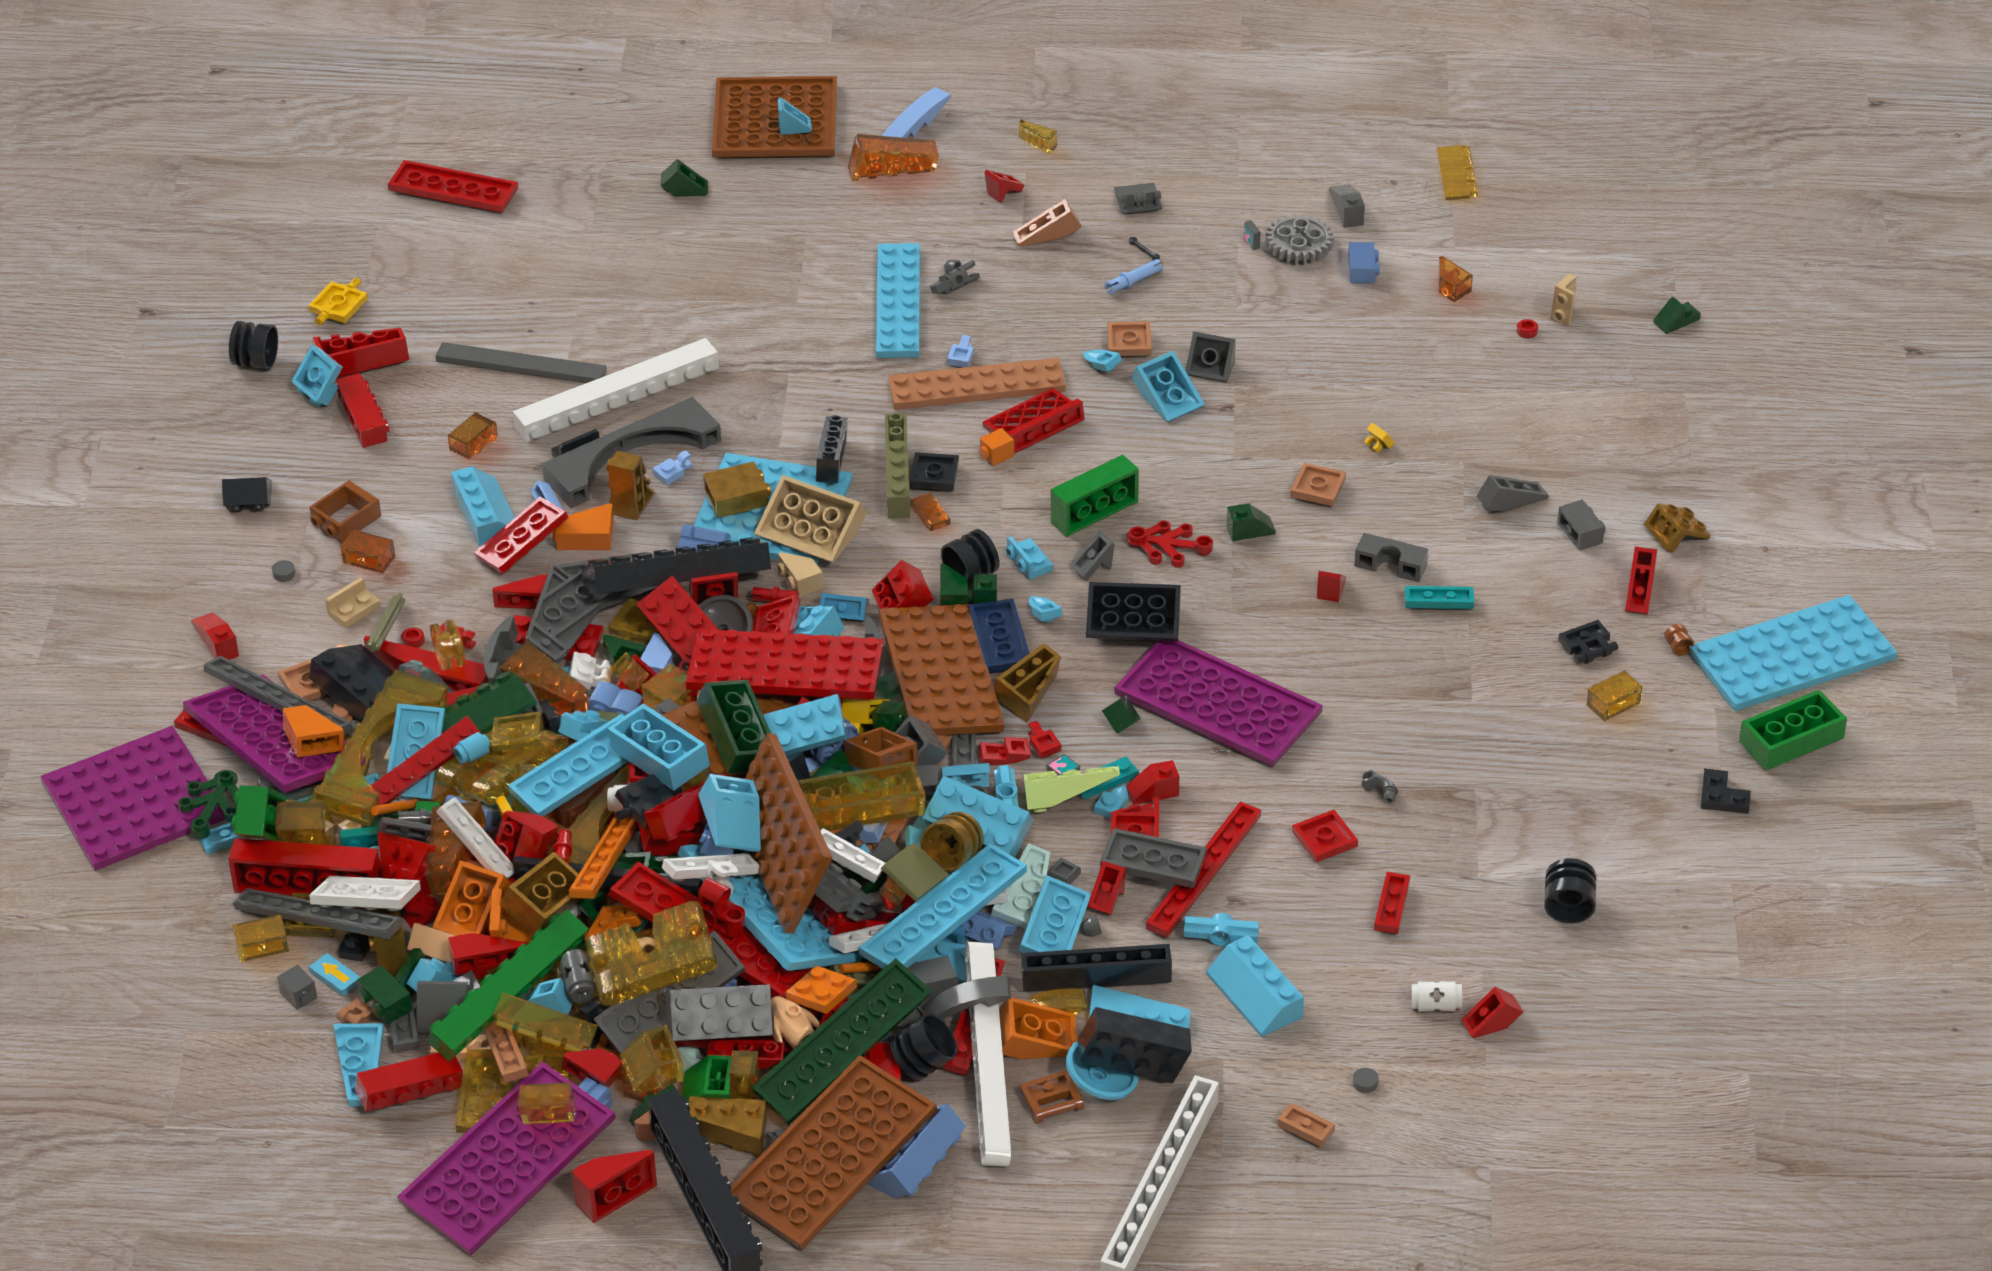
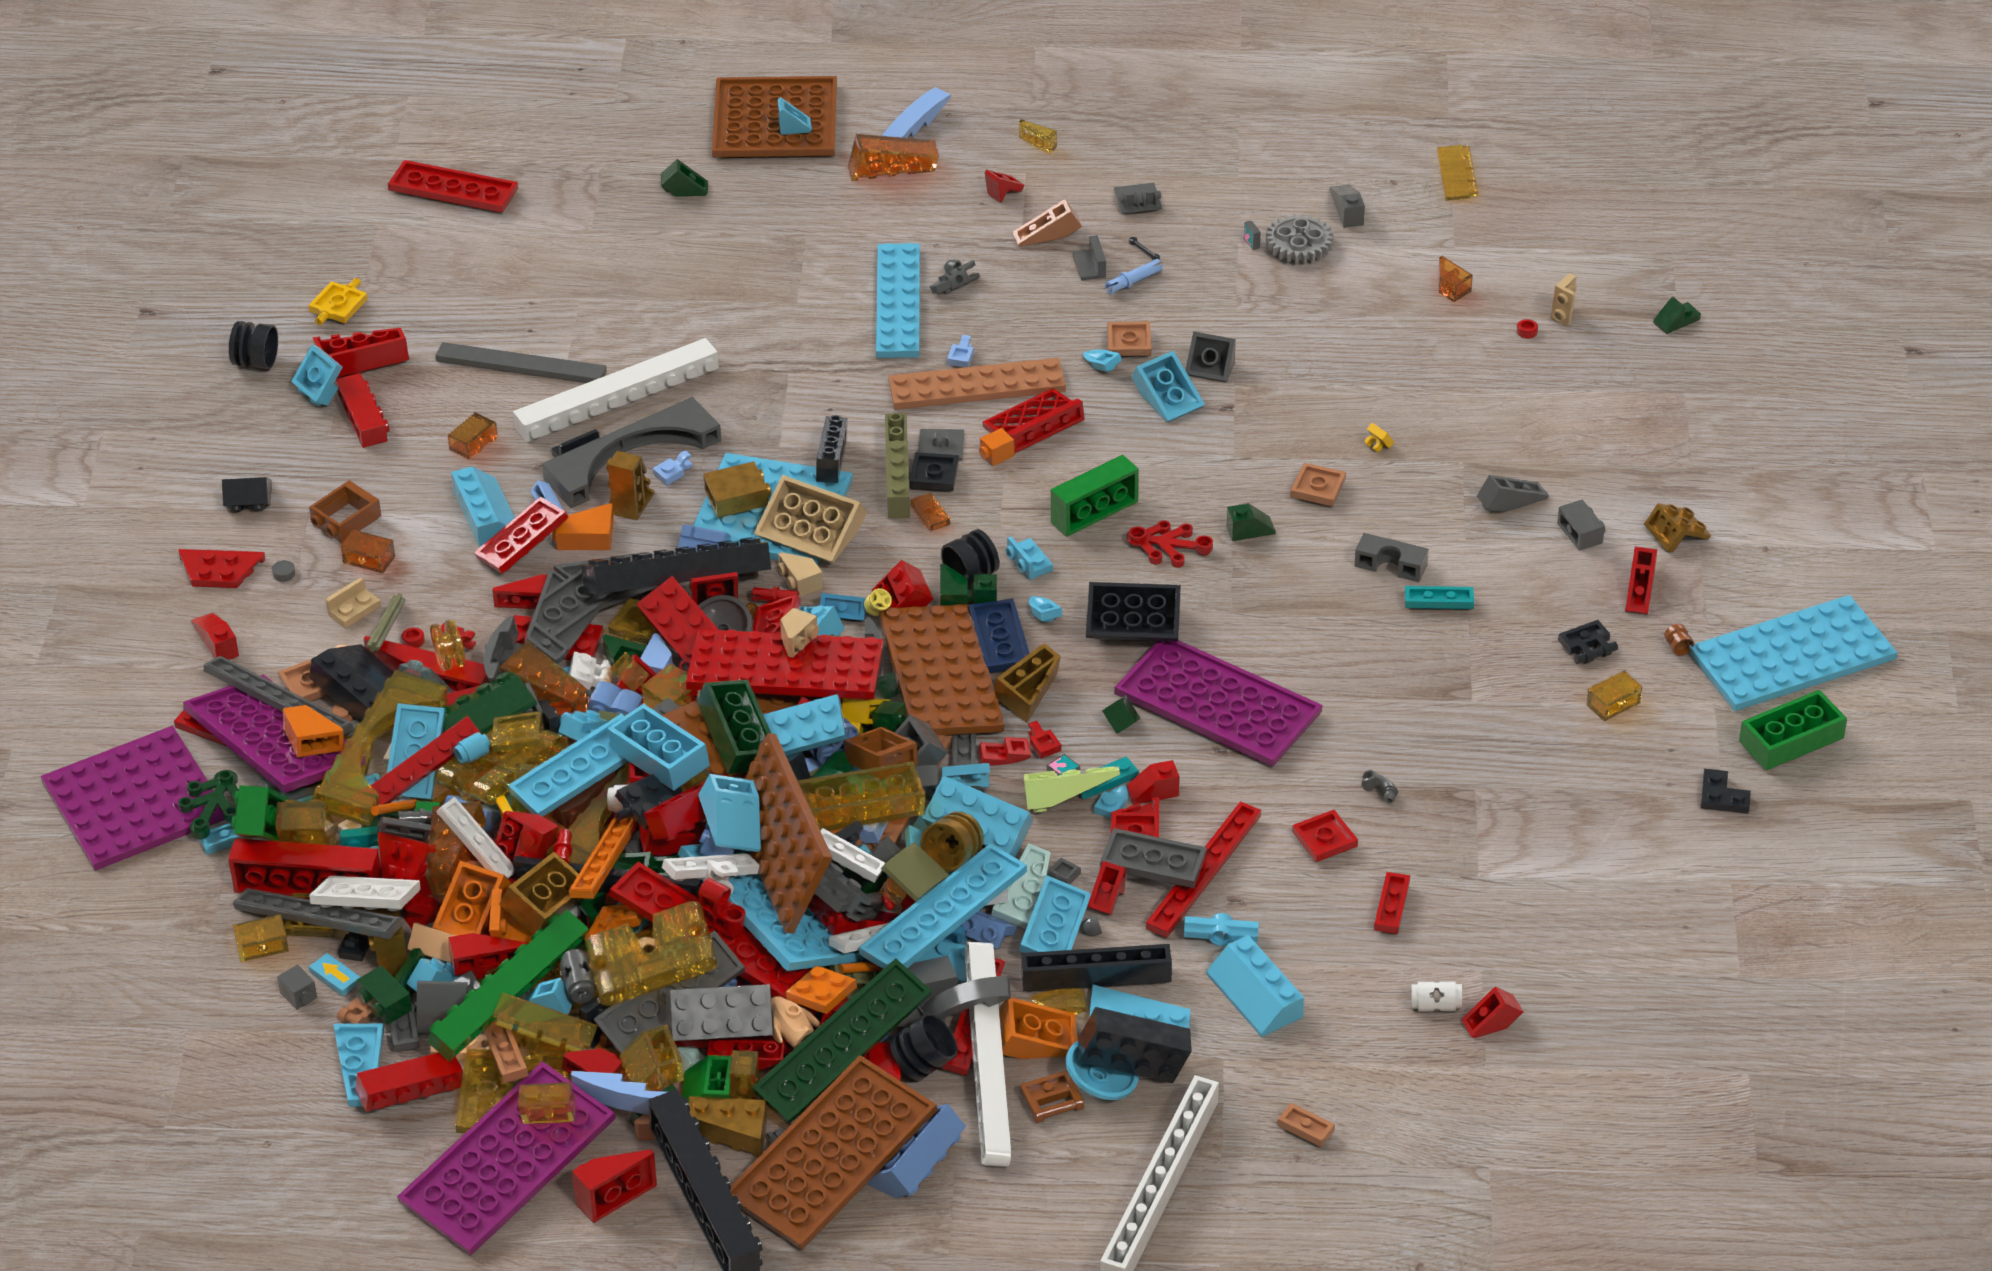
(219, 567): none -> red wing
(613, 1092): none -> light blue slope
(798, 630): none -> tan slope
(880, 597): none -> light yellow wheel
(942, 441): none -> dark grey piece
(1006, 785): medium azure piece -> none
(1091, 262): none -> dark grey panel
(1095, 553): dark grey slope -> none
(1330, 586): red slope -> none
(1362, 262): medium blue brick -> none
(1365, 1080): dark grey tile -> none
(1570, 890): black wheel -> none

